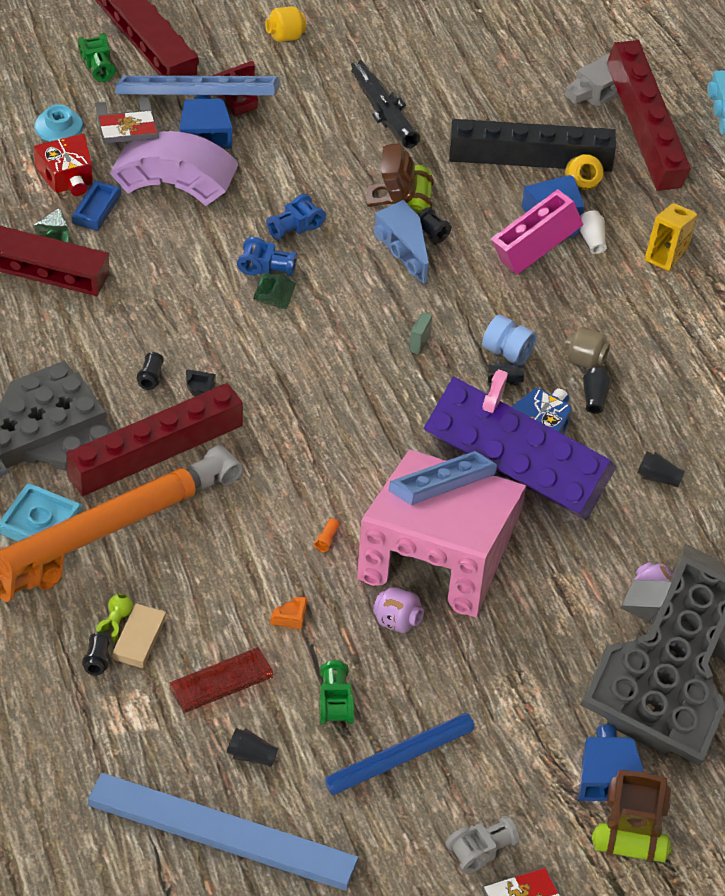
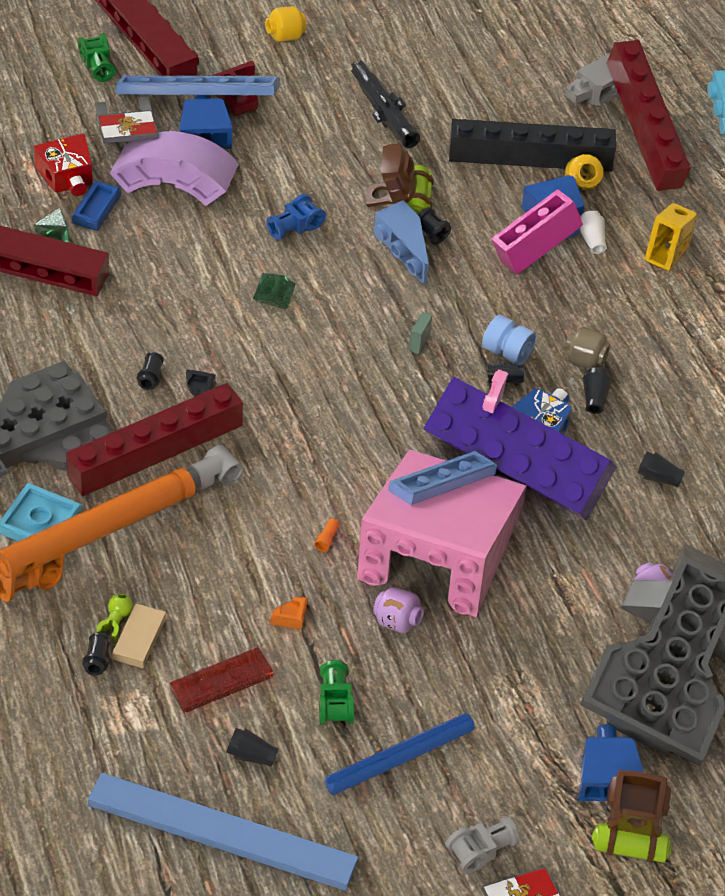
(58, 123): medium azure piece -> none
(265, 258): blue connector -> none

